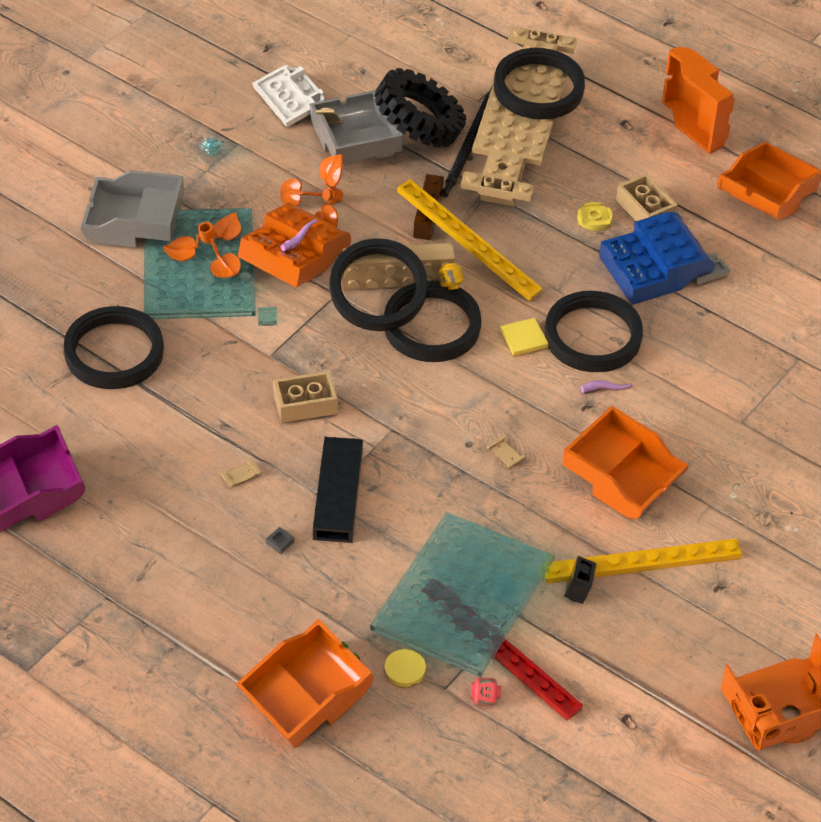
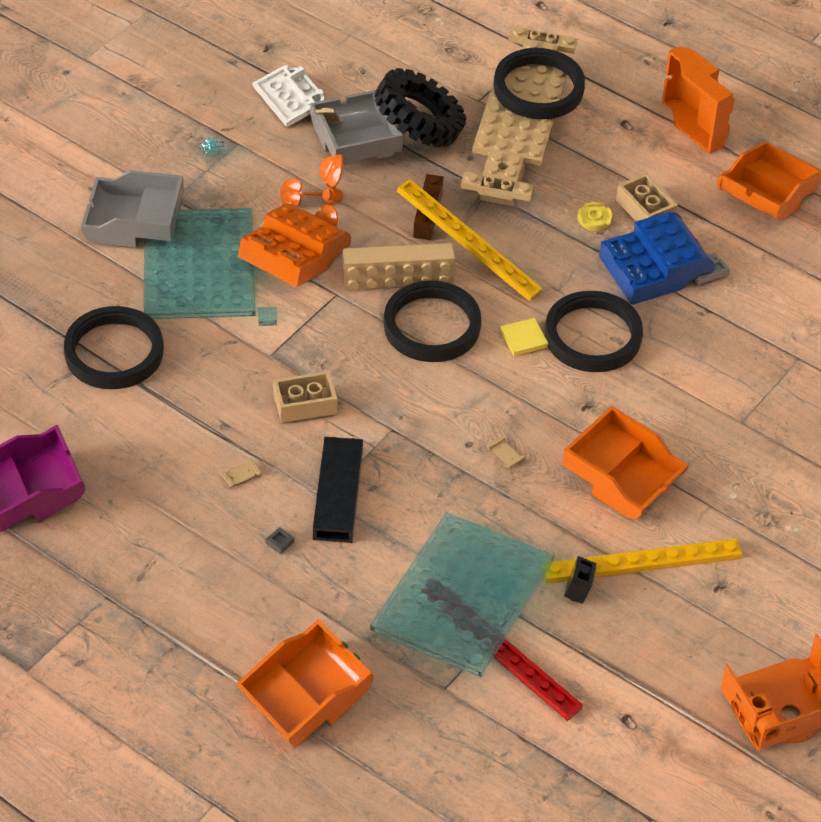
(227, 228): orange plant -> none
(292, 243): lavender animal -> none
(384, 247): black tyre -> none
(405, 668): light yellow tile -> none
(450, 276): yellow head -> none
(465, 149): black hose -> none
(485, 691): coral head -> none
(598, 384): lavender animal -> none

